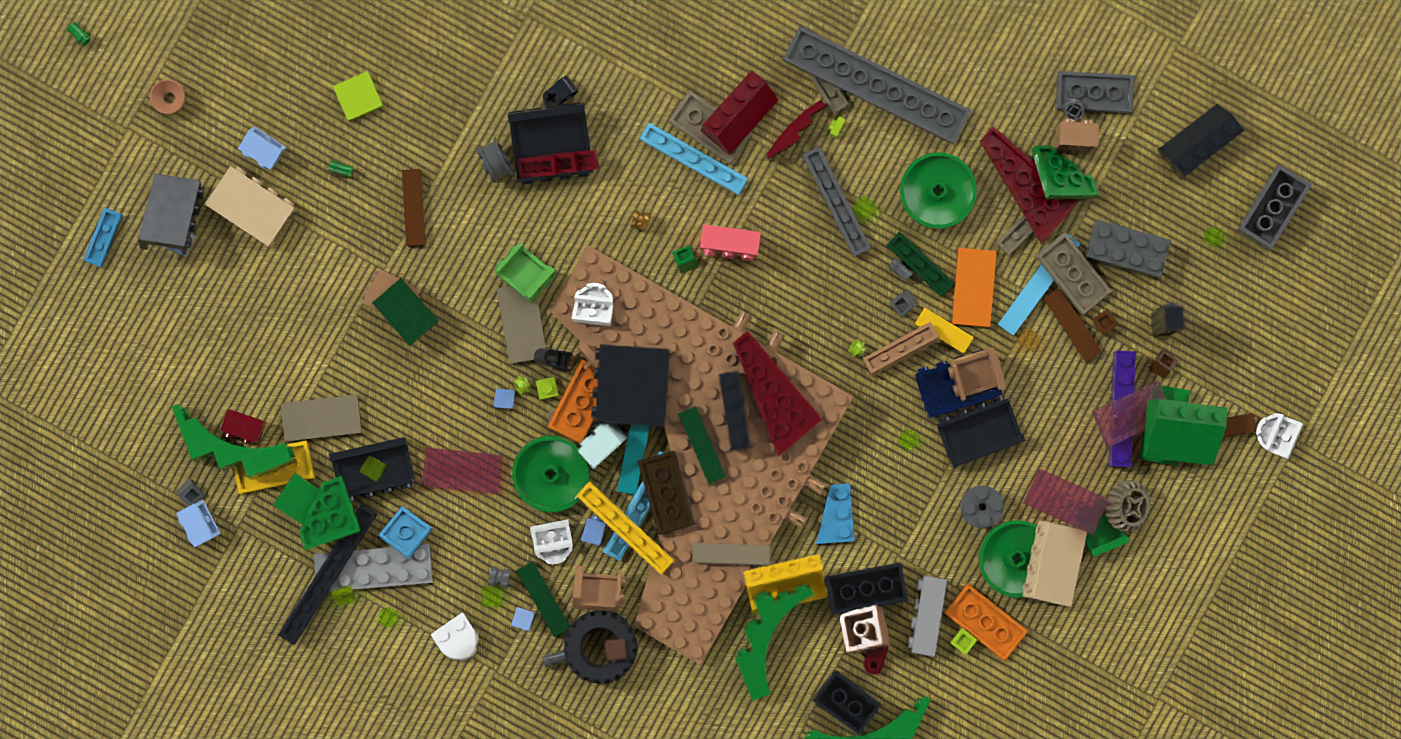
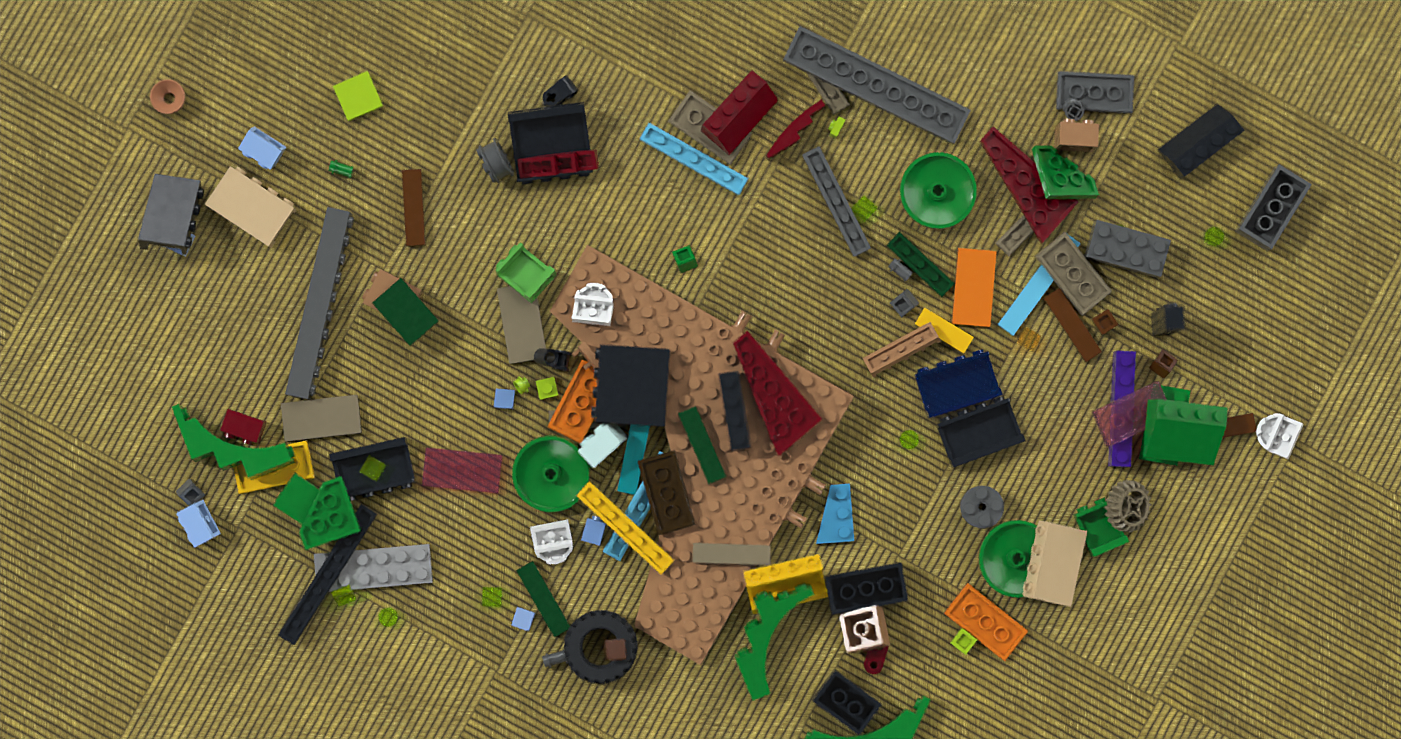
(81, 37): green pin -> none
(103, 237): dark azure tile -> none
(319, 303): none -> dark grey brick
(405, 532): dark azure tile -> none
(457, 638): white slope -> none
(499, 577): dark grey wheel -> none
(597, 591): medium nougat panel -> none
(640, 220): pearl gold wheel -> none
(729, 242): coral brick -> none
(857, 348): lime plate -> none
(928, 615): light grey brick -> none
(976, 373): medium nougat panel -> none
(1066, 501): clear pink tile -> none

